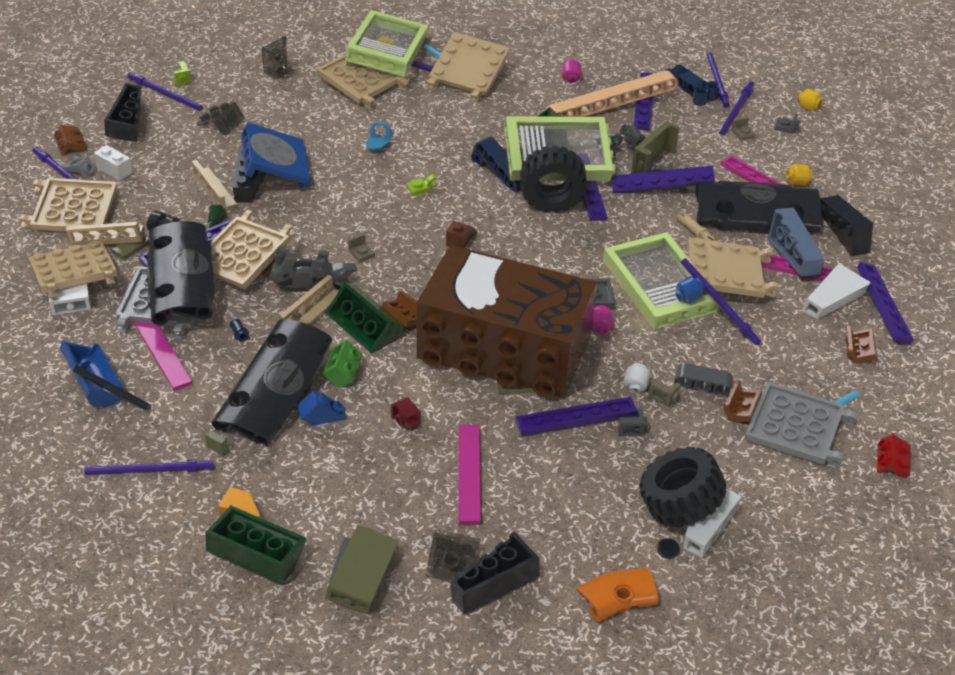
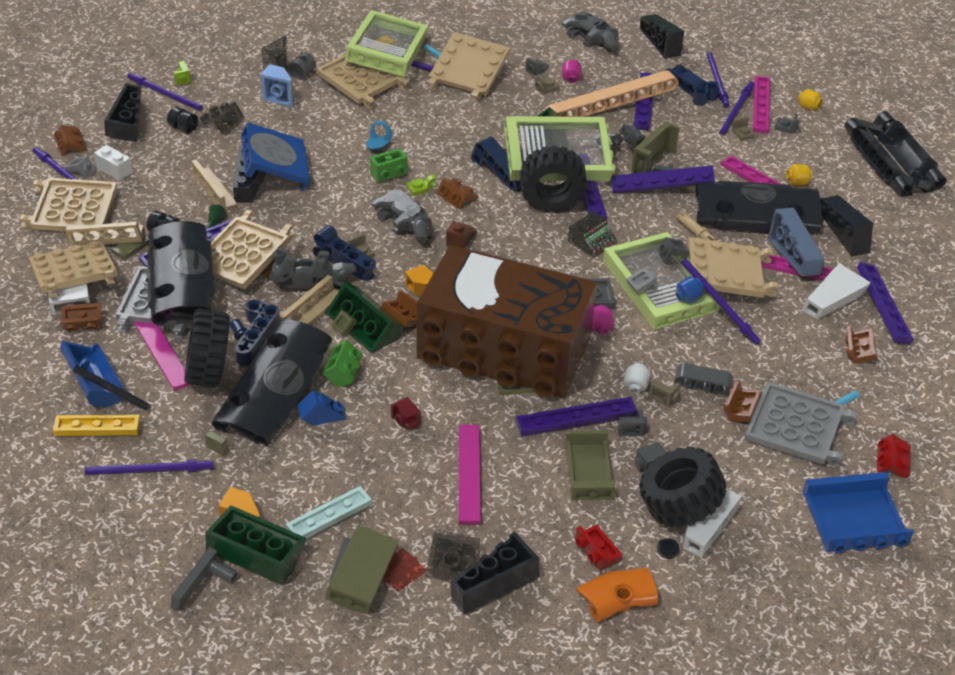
(81, 316): none -> dark orange bracket
(96, 425): none -> yellow plate
(182, 119): none -> black wheel
(206, 564): none -> dark grey piece
(207, 348): none -> black tyre
(263, 319): none -> dark blue beam
(276, 85): none -> light blue slope
(302, 65): none -> dark grey wheel
(330, 513): none -> light aqua plate
(341, 251): none -> dark blue piece
(343, 323): none -> olive tile
(388, 165): none -> bright green brick
(403, 570): none -> clear red piece
(406, 212): none -> dark grey animal
(417, 279): none -> light orange slope
(455, 192): none -> dark orange bracket
(536, 66): none -> dark grey bracket
(547, 85): none -> dark tan bracket
(589, 465): none -> olive panel
(591, 234): none -> clear smoke slope
(592, 30): none -> dark grey animal
(597, 546): none -> red bracket
(642, 280): none -> light grey bracket
(647, 455): none -> dark grey brick
(663, 35): none -> black wedge
(672, 247): none -> dark grey bracket
(761, 104): none -> dark pink tile
(855, 512): none -> blue panel
(903, 147): none -> black panel

